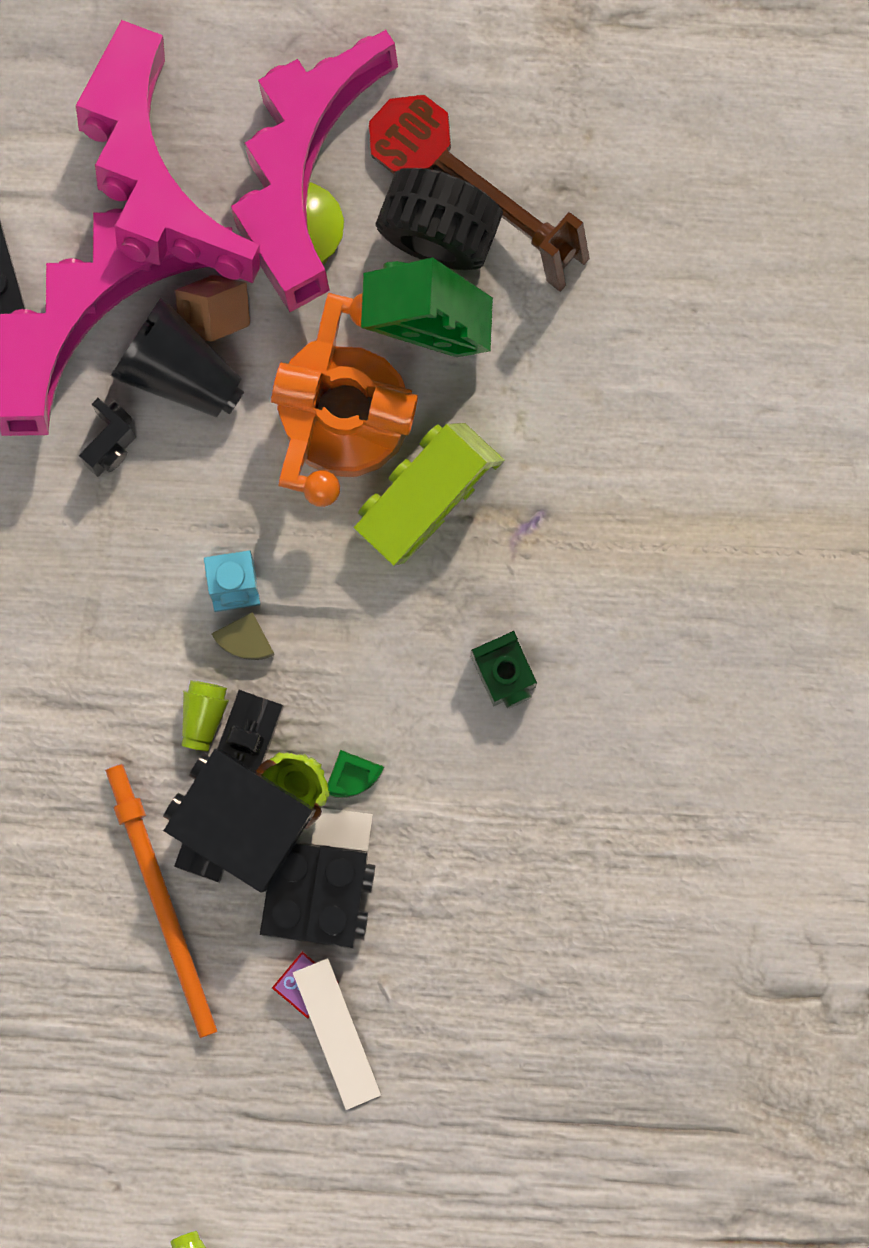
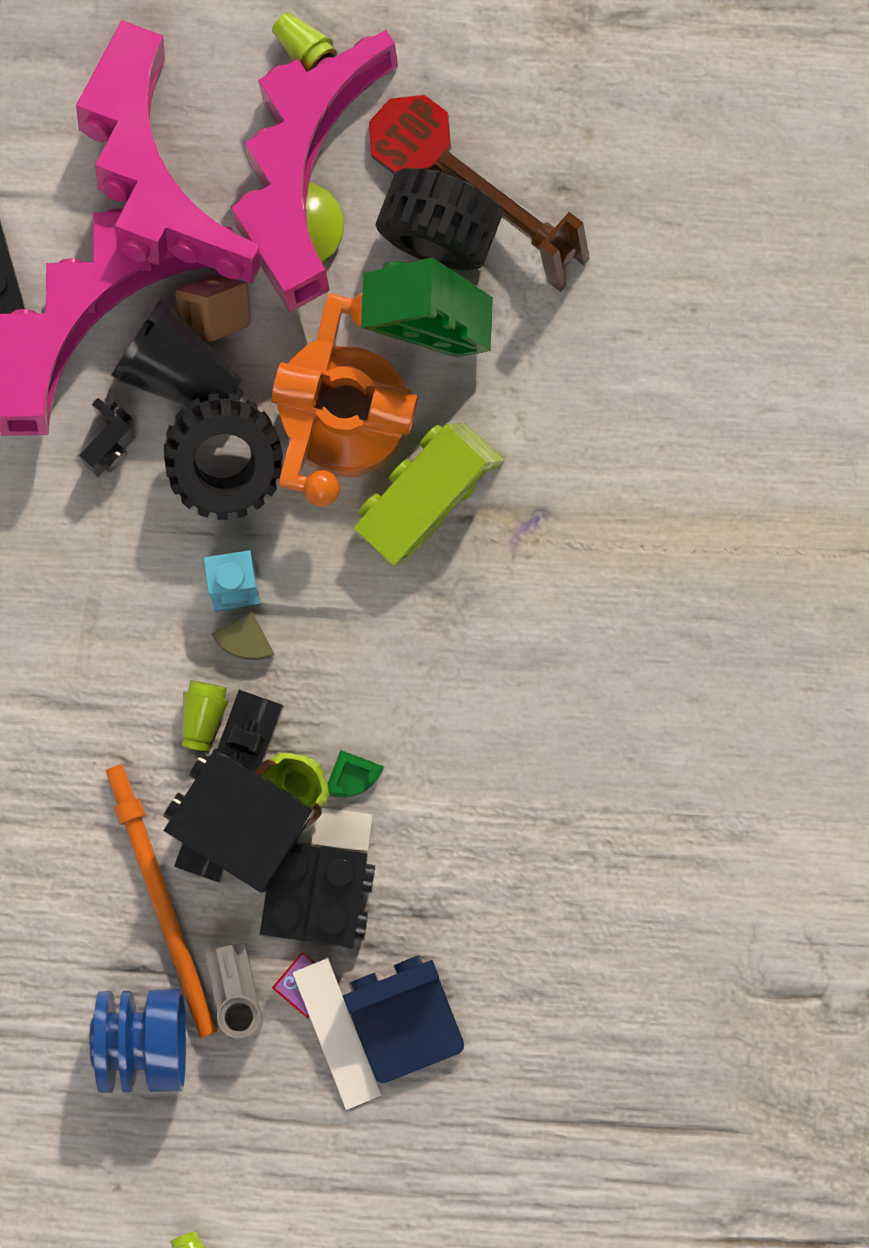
(139, 1041): none -> blue wheel
(228, 493): none -> black tyre
(233, 987): none -> light grey piece
(302, 41): none -> lime cone
(403, 1019): none -> dark blue bracket
(493, 654): dark green brick -> none

